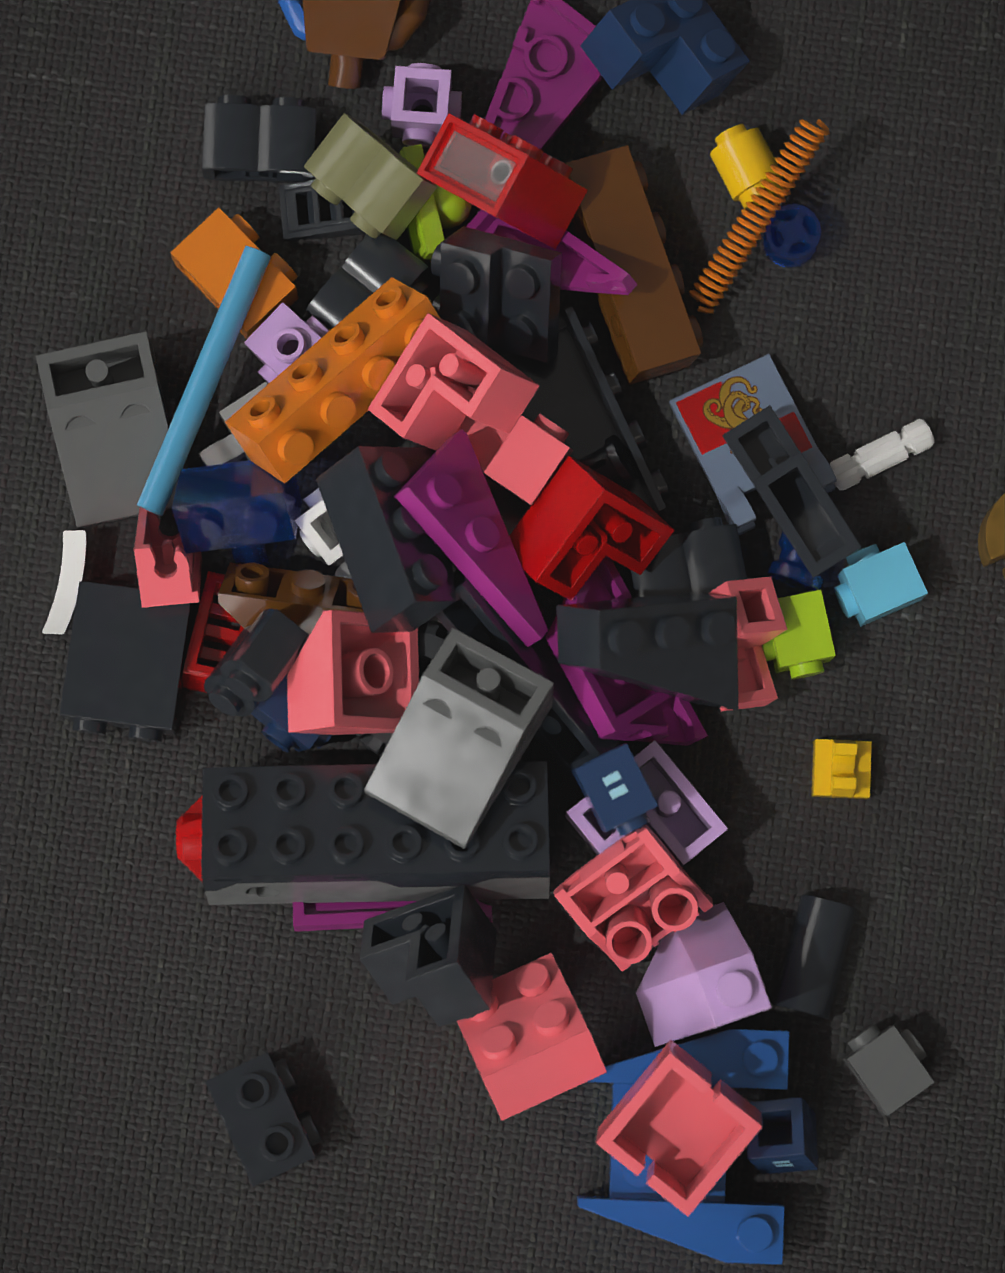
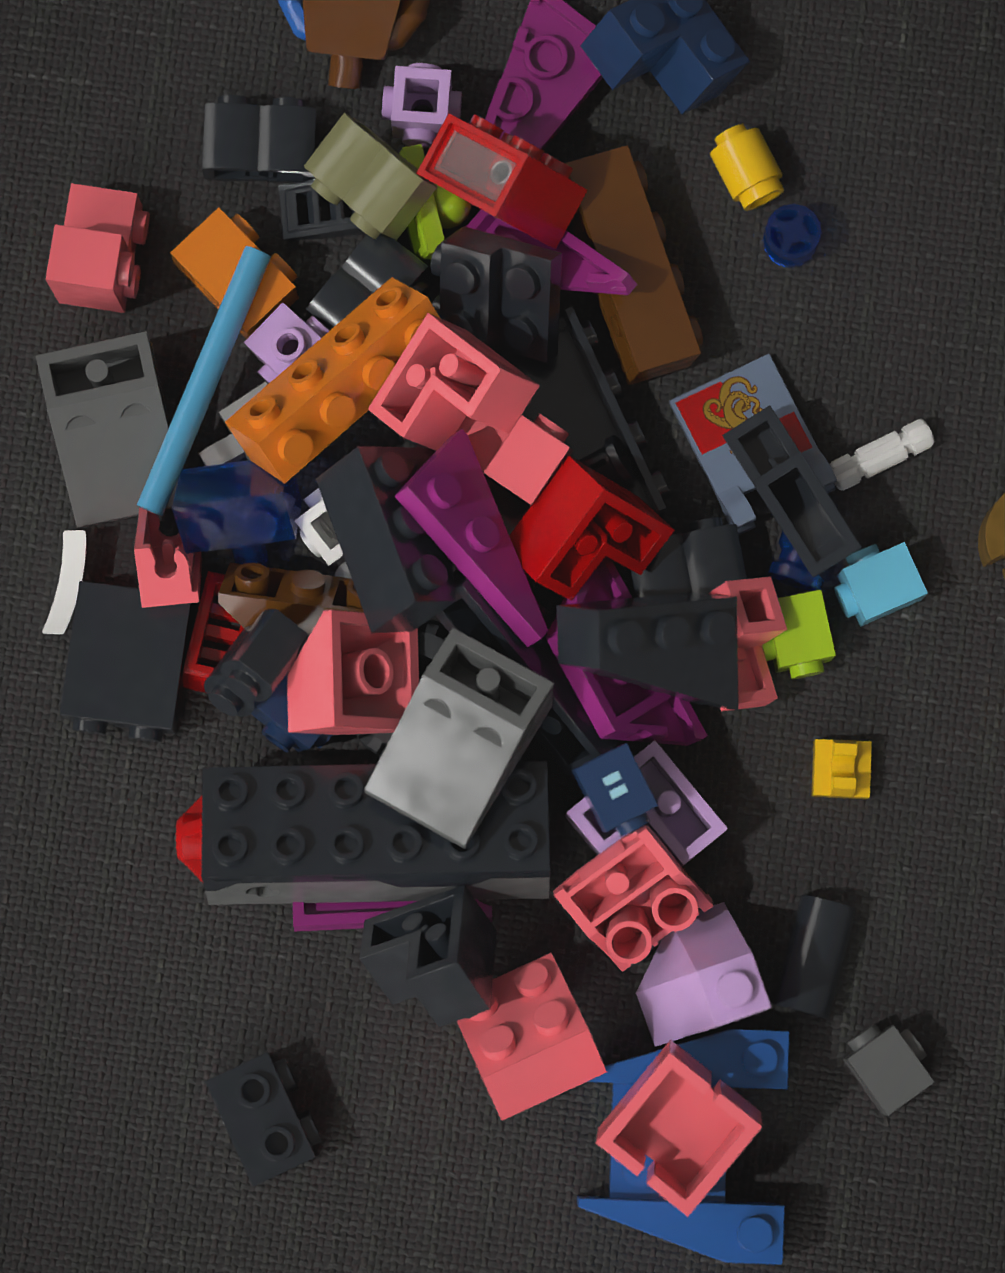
(96, 248): none -> coral brick
(766, 215): orange piece -> none
(786, 1137): dark blue brick -> none

